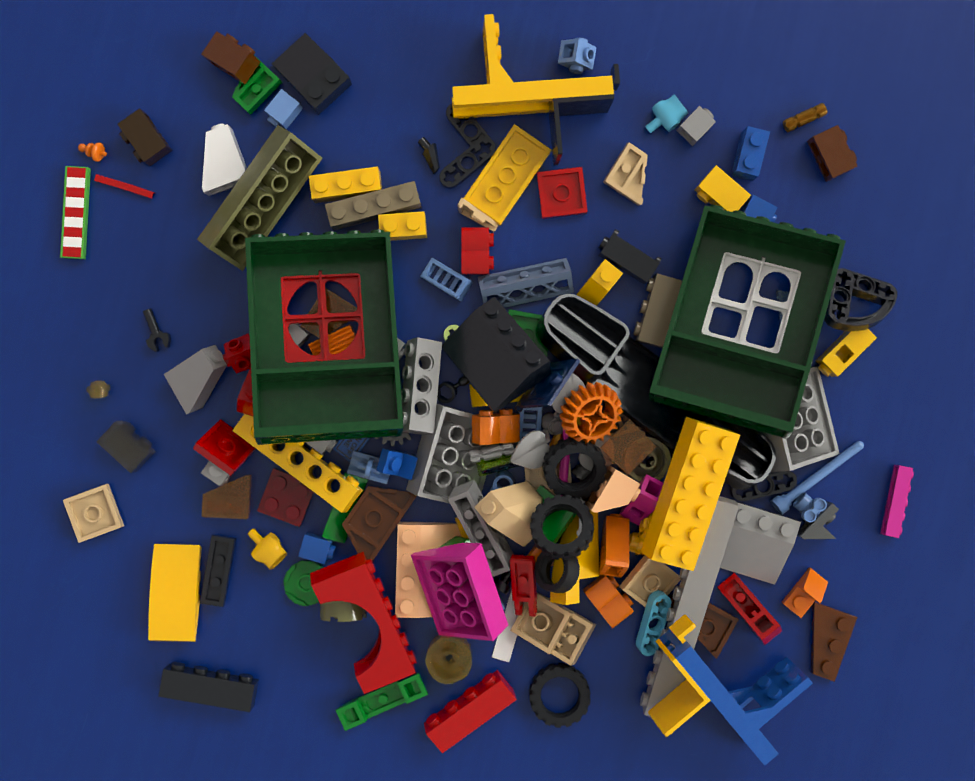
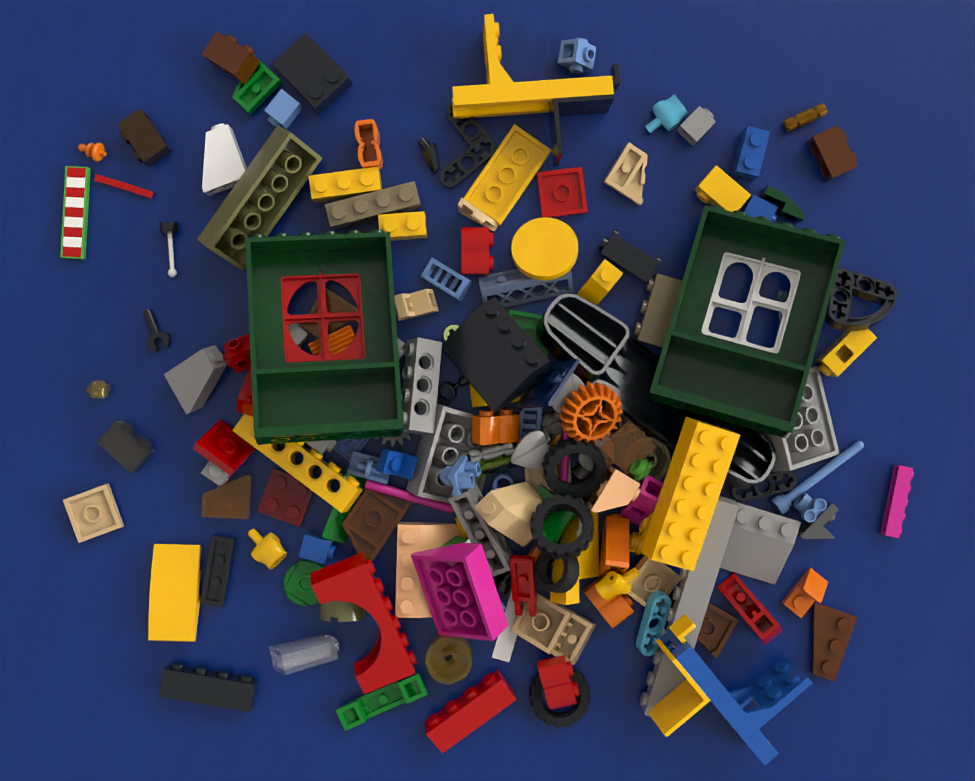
(170, 230): none -> hinge
(304, 653): none -> clear slope
(369, 140): none -> orange brick
(406, 495): none -> dark pink bar
(415, 304): none -> tan brick
(461, 474): none -> medium blue hips
(544, 248): none -> yellow piece
(557, 682): none -> red brick
(616, 584): none -> yellow piece
(640, 468): none -> bright green plate
(787, 208): none -> dark green slope

